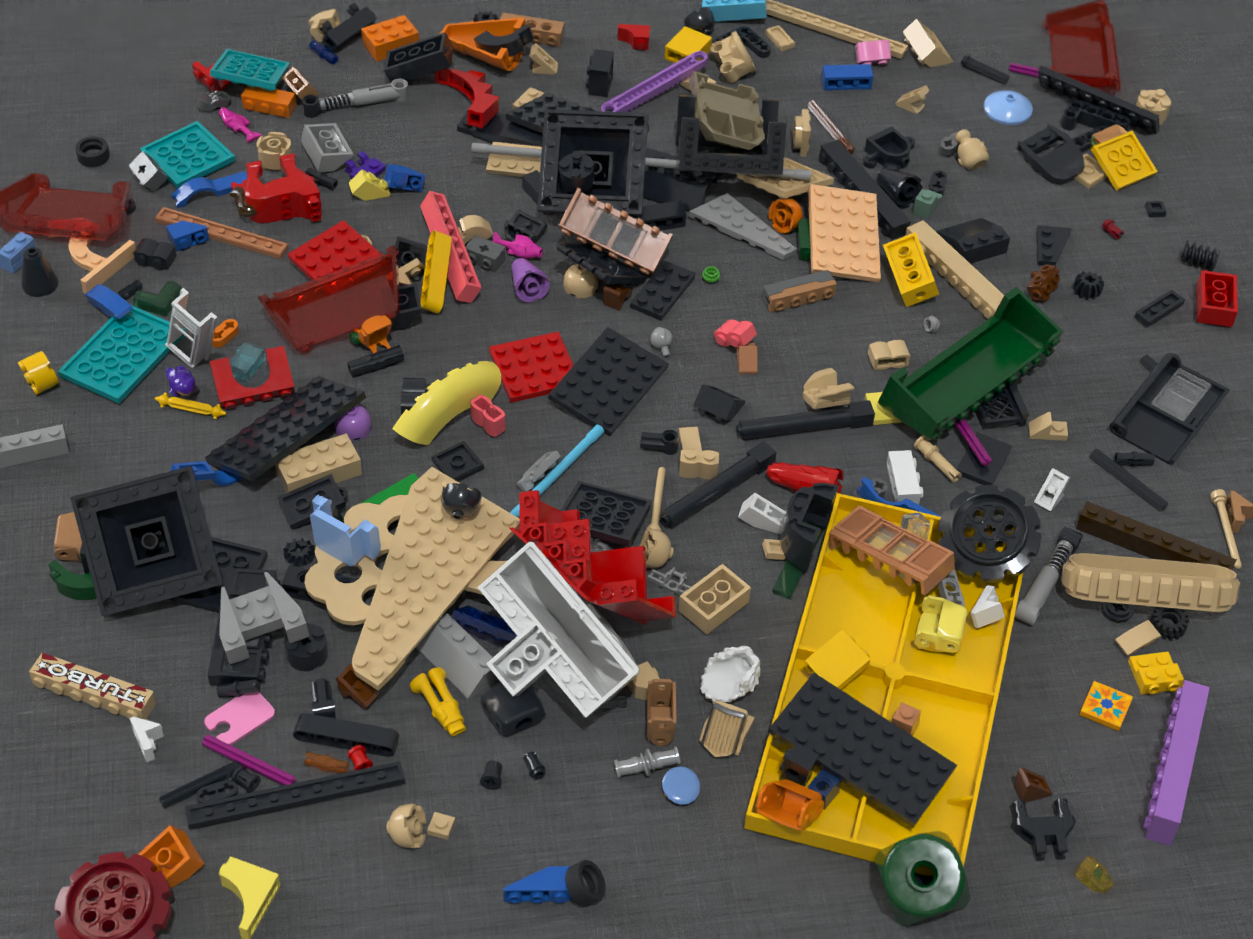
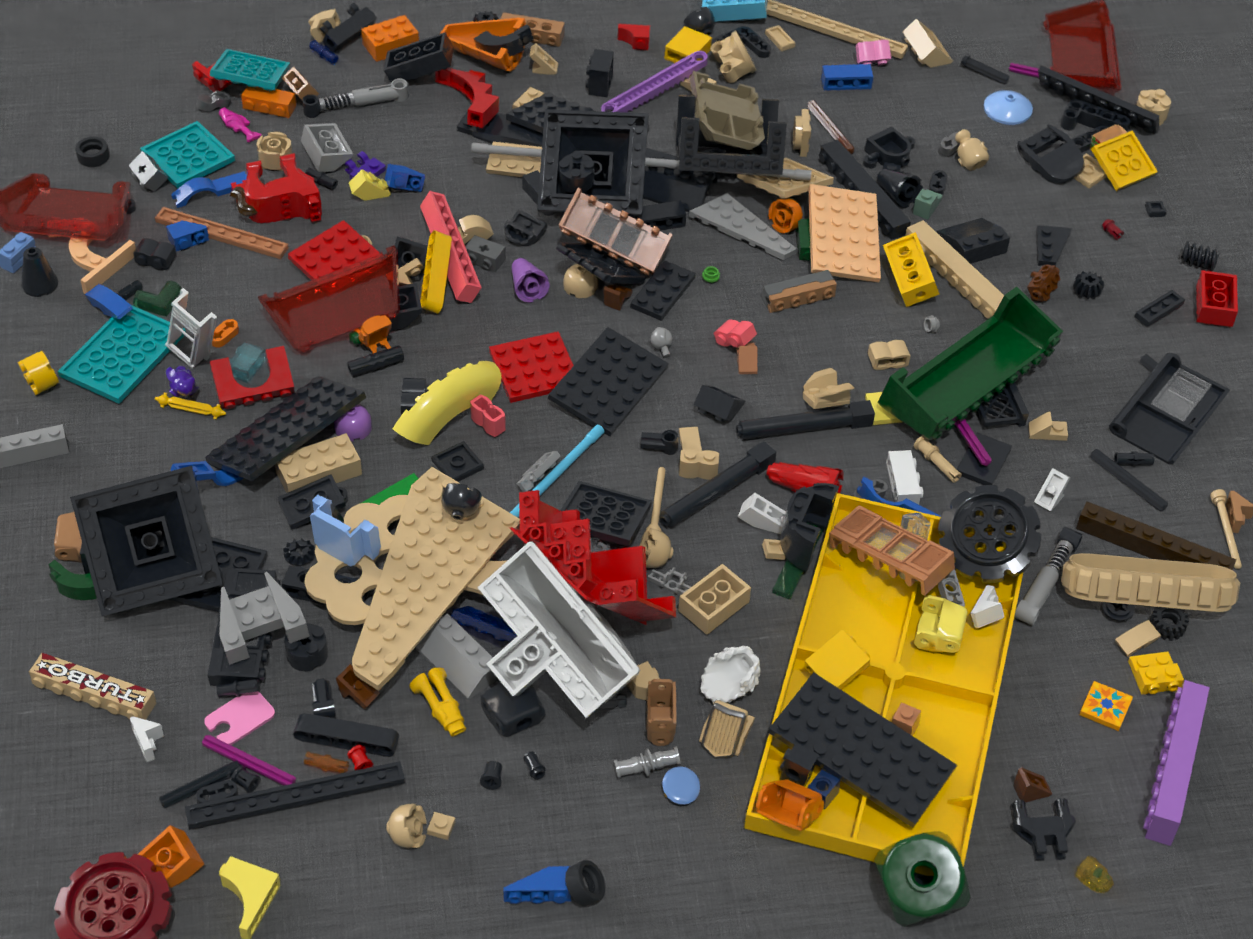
(521, 247): dark pink animal -> none
(913, 100): tan slope -> none

